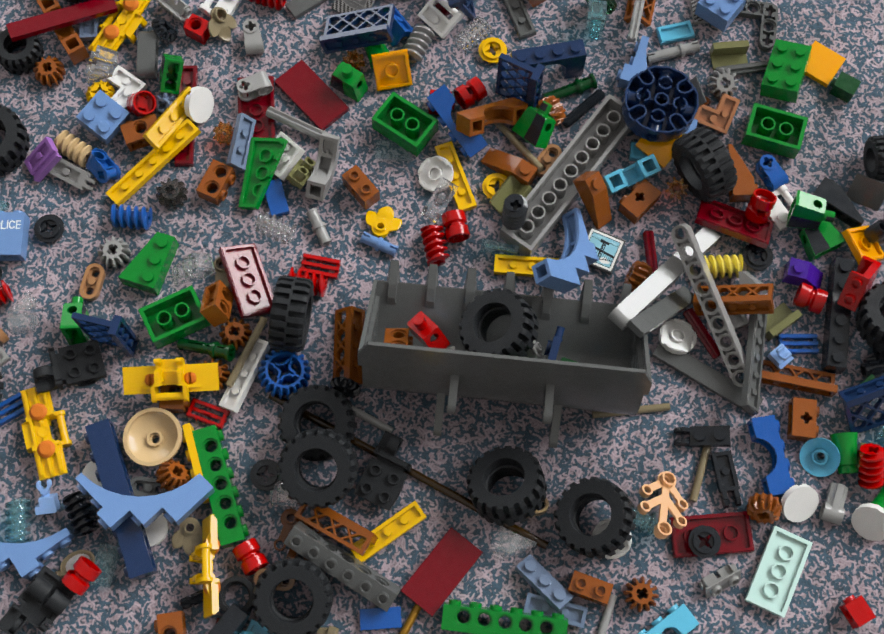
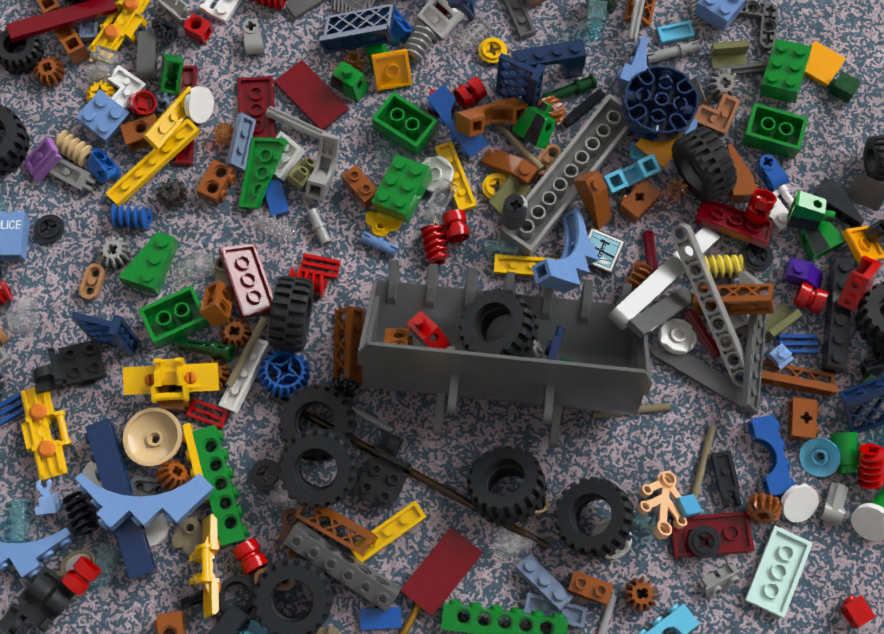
(68, 327): green torso -> none
(221, 24): dark tan plate -> none
(254, 86): light grey piece -> none
(402, 188): none -> green brick
(688, 506): none -> dark azure tile
(704, 436): black hinge -> none

